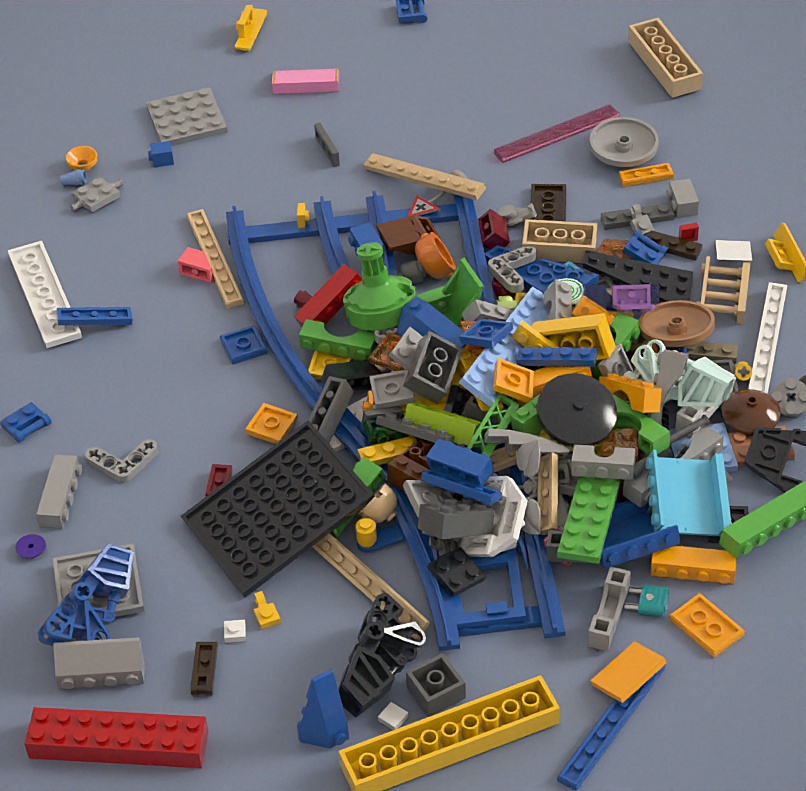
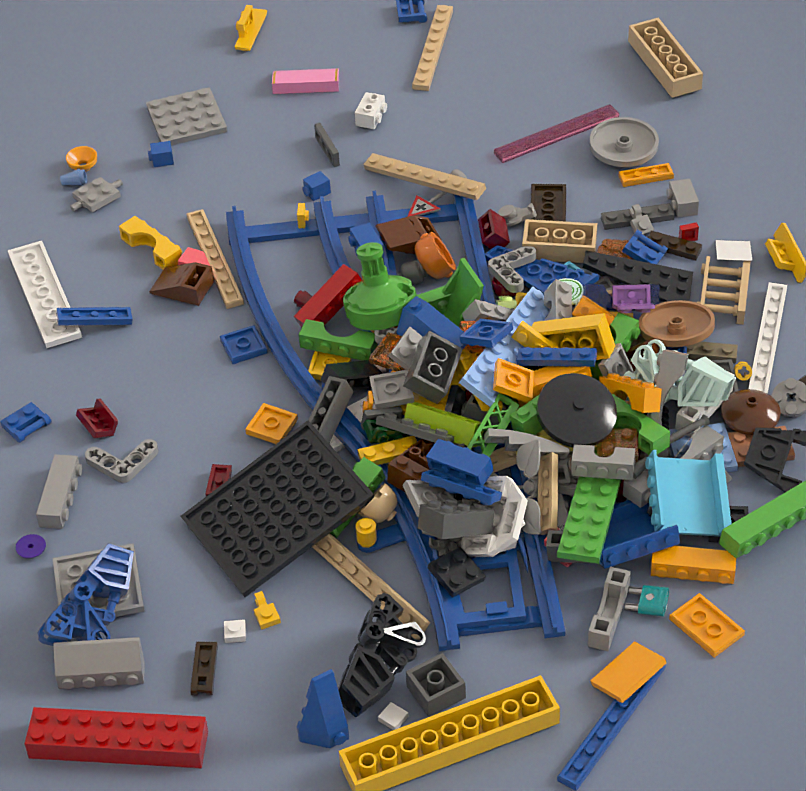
(98, 419): none -> dark red bracket
(137, 232): none -> yellow arch
(184, 283): none -> reddish brown slope
(316, 186): none -> blue brick
(370, 110): none -> white brick
(432, 48): none -> tan plate

